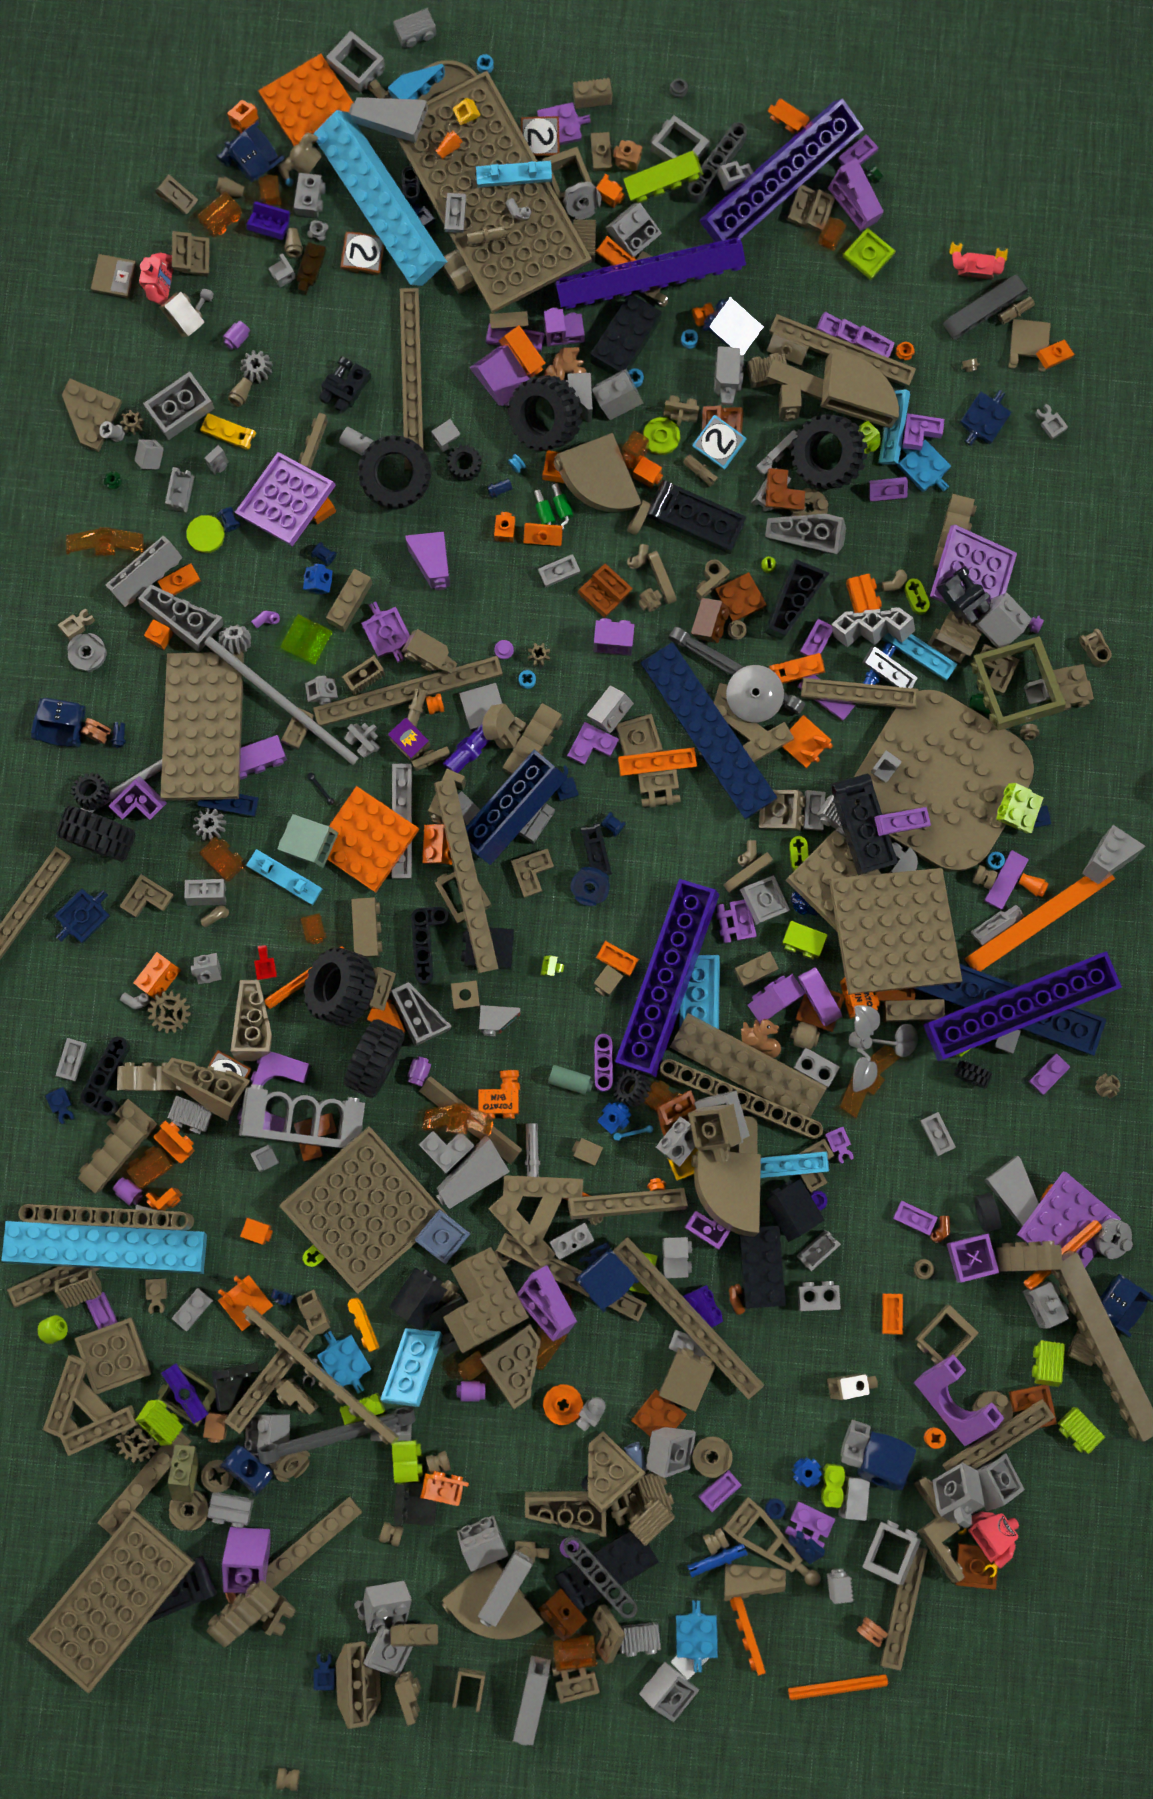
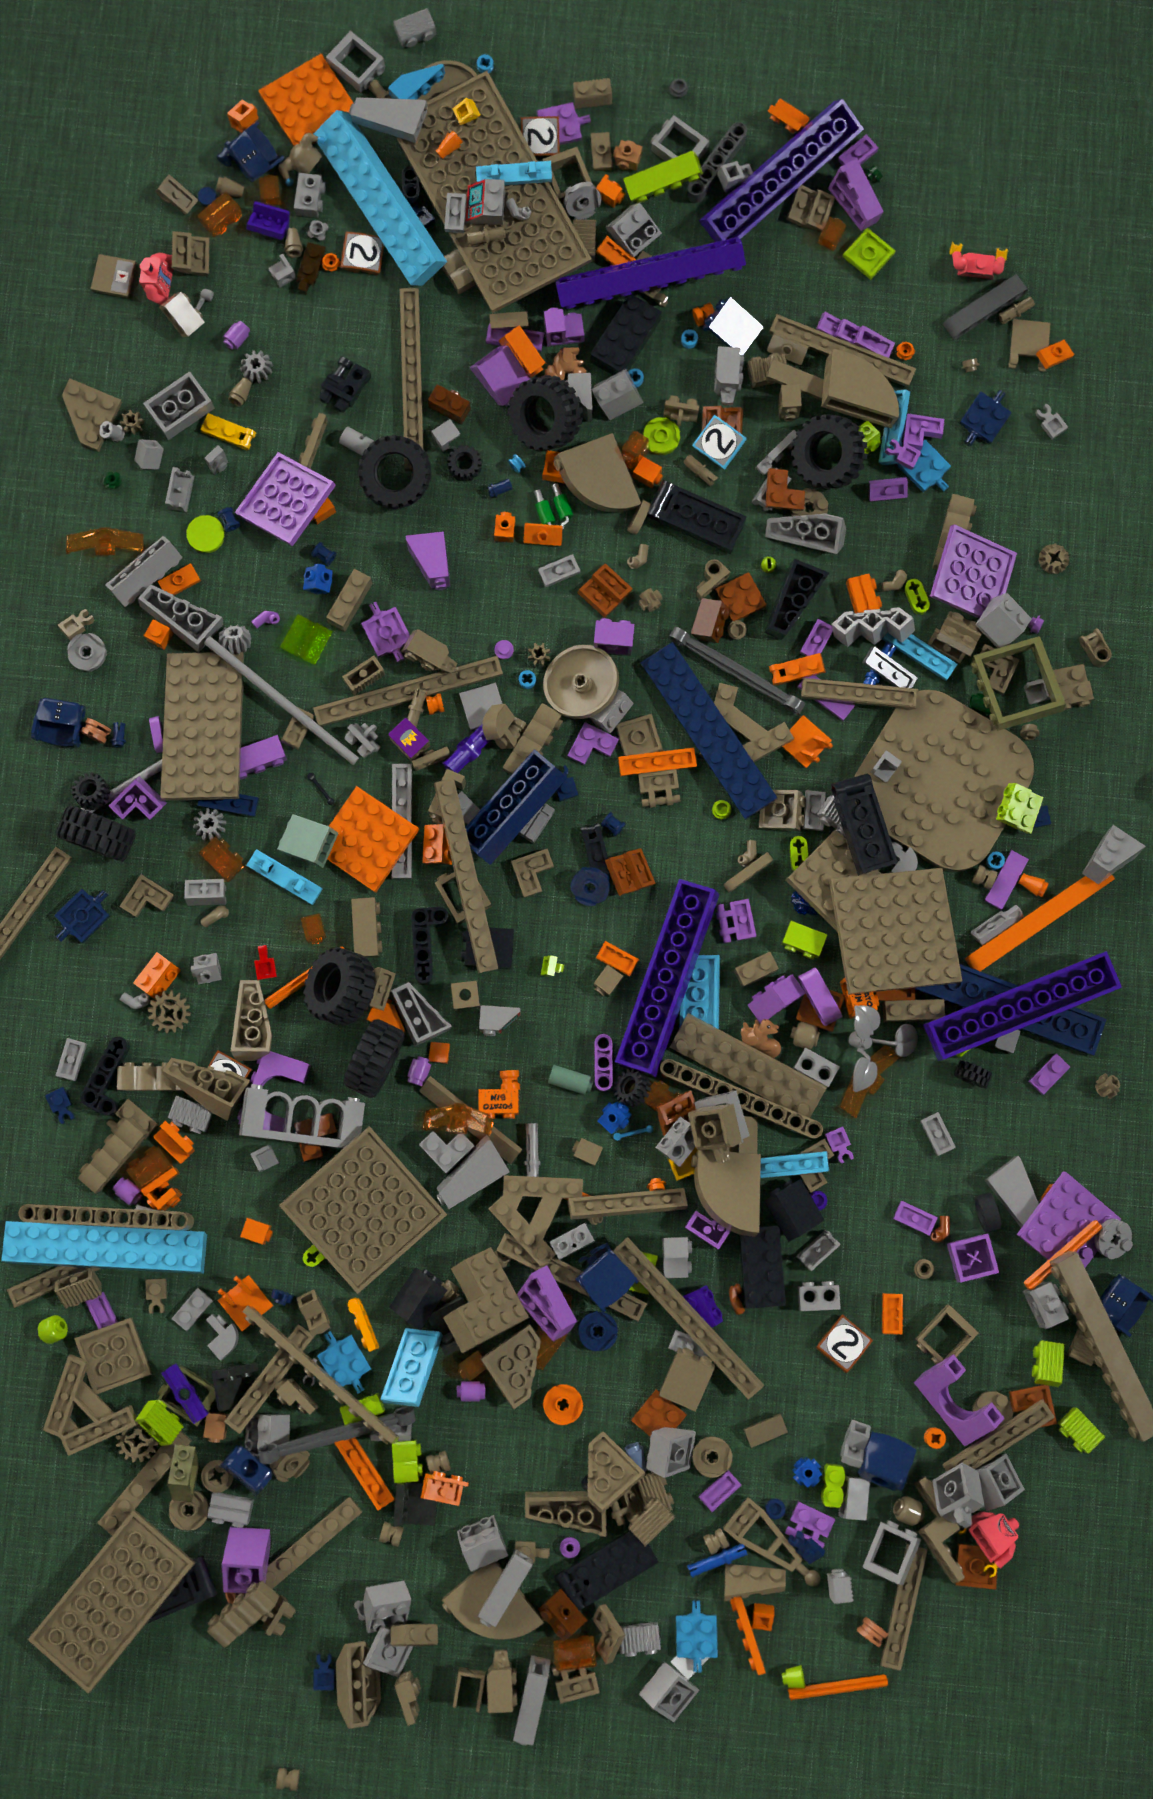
(157, 733): none -> medium lavender beam
(161, 1182): none -> orange plate
(207, 196): none -> dark blue tile
(227, 1337): none -> light grey brick
(325, 690): light grey brick -> none
(330, 257): none -> orange plate
(365, 1472): none -> orange plate
(439, 1052): none -> orange slope
(442, 1236): sand blue tile -> none
(449, 404): none -> reddish brown brick
(486, 202): none -> light grey slope
(500, 1684): none -> dark tan hinge
(581, 681): none -> dark tan dish
(591, 1413): light grey hips -> none
(599, 1342): none -> dark blue plate
(604, 1586): dark grey beam -> none
(630, 872): none -> dark orange slope
(661, 577): dark tan beam -> none
(721, 809): none -> lime plate
(752, 707): light grey dish -> none
(762, 1617): none -> orange slope
(765, 899): light grey plate -> none
(765, 1430): none -> dark tan slope
(794, 1677): none -> lime hat
(844, 1343): none -> slope
(851, 1386): torso -> none
(902, 821): medium lavender tile -> none
(905, 455): none -> medium lavender plate
(908, 1511): none -> dark tan head
(963, 601): black hips -> none
(1029, 1258): dark tan brick -> none
(1056, 567): none -> dark tan gear

